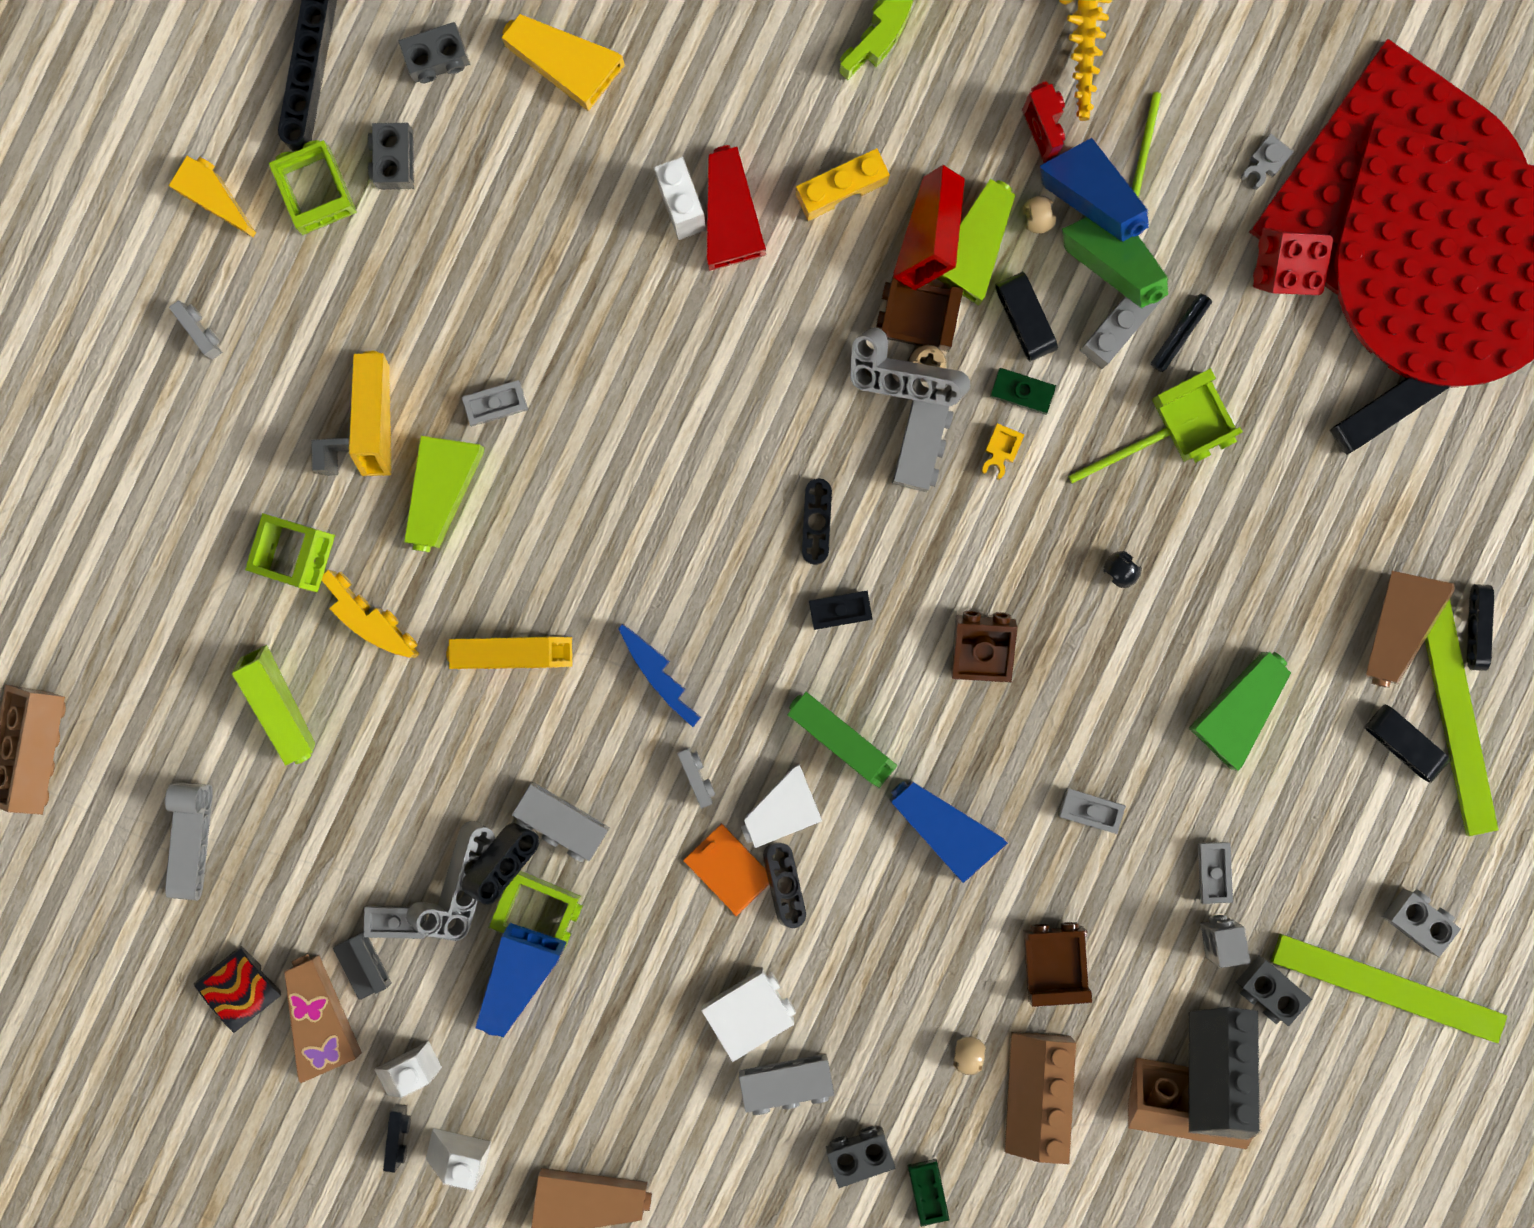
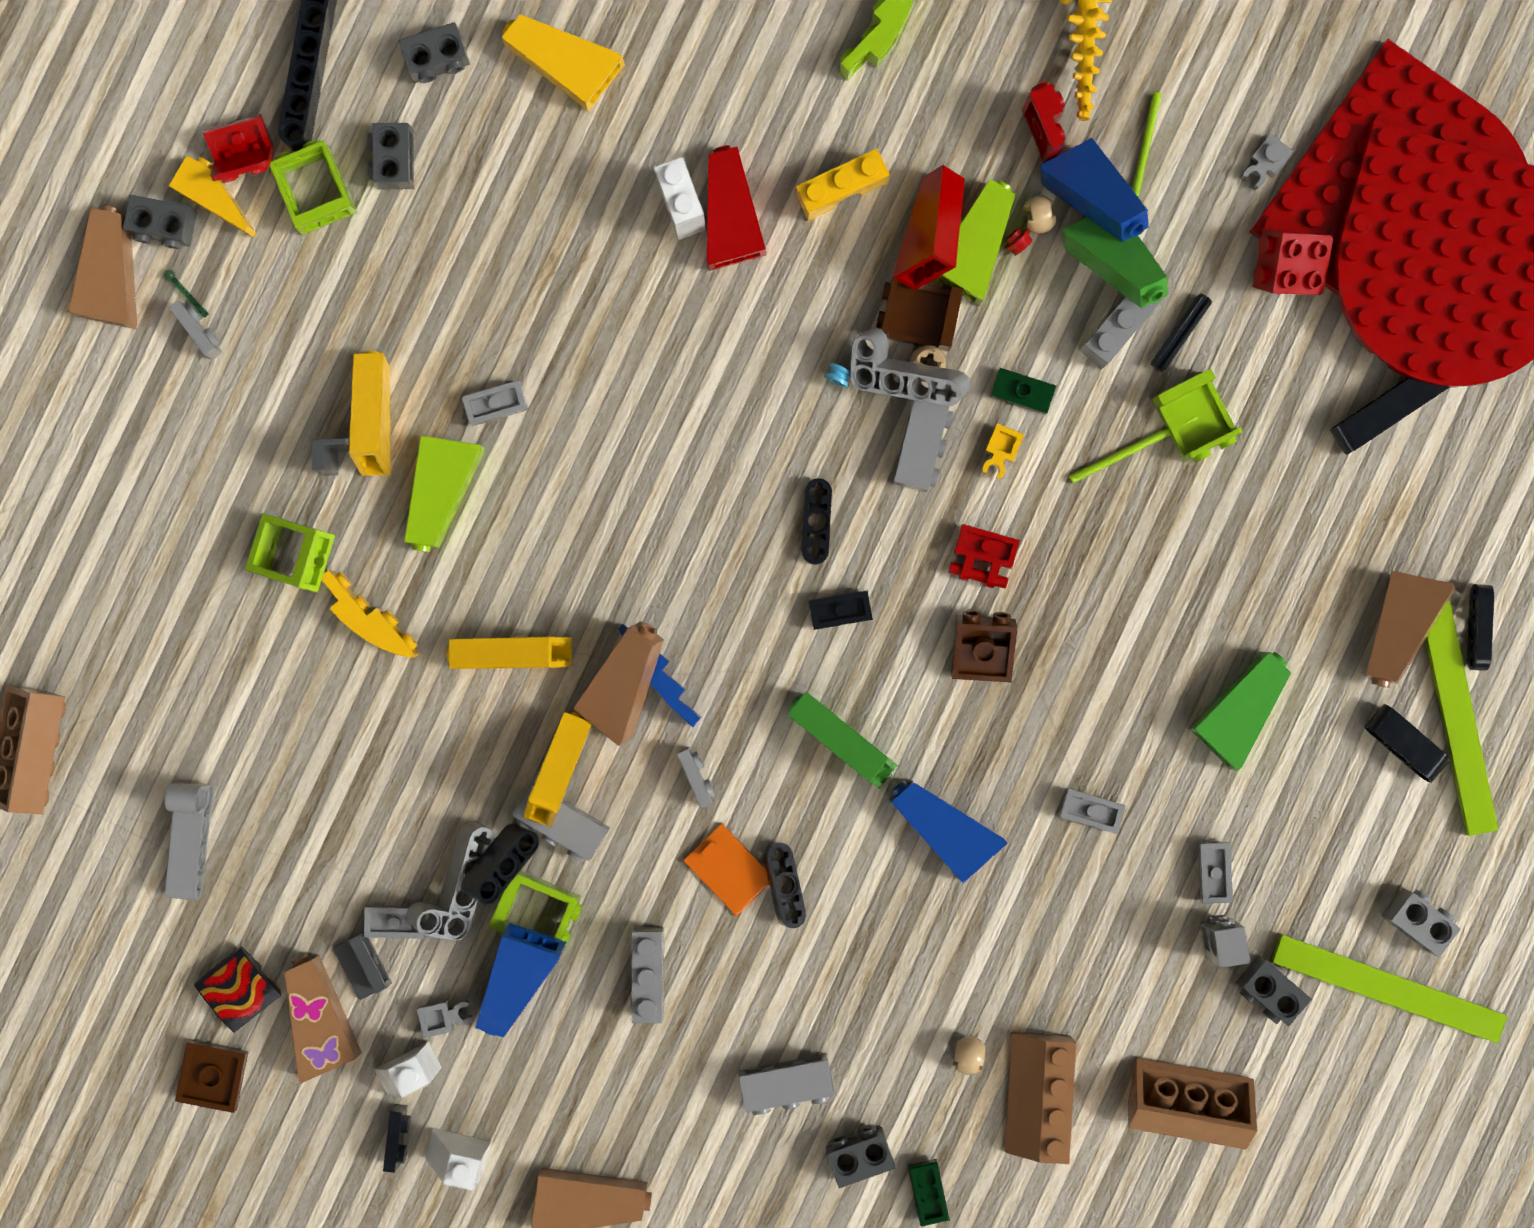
(105, 272): none -> medium nougat slope
(161, 216): none -> dark grey brick
(169, 275): none -> clear green hinge
(211, 1076): none -> reddish brown plate
(239, 148): none -> red bracket
(274, 705): lime slope -> none
(439, 1017): none -> light grey plate
(557, 769): none -> yellow slope
(621, 685): none -> medium nougat slope
(647, 975): none -> light grey brick
(749, 1014): white brick -> none
(782, 810): white slope -> none
(838, 375): none -> medium azure bush
(986, 547): none -> red plate
(1018, 241): none -> red plate
(1026, 316): black beam -> none
(1056, 965): reddish brown panel -> none
(1122, 569): black piece -> none
(1224, 1073): dark grey slope -> none

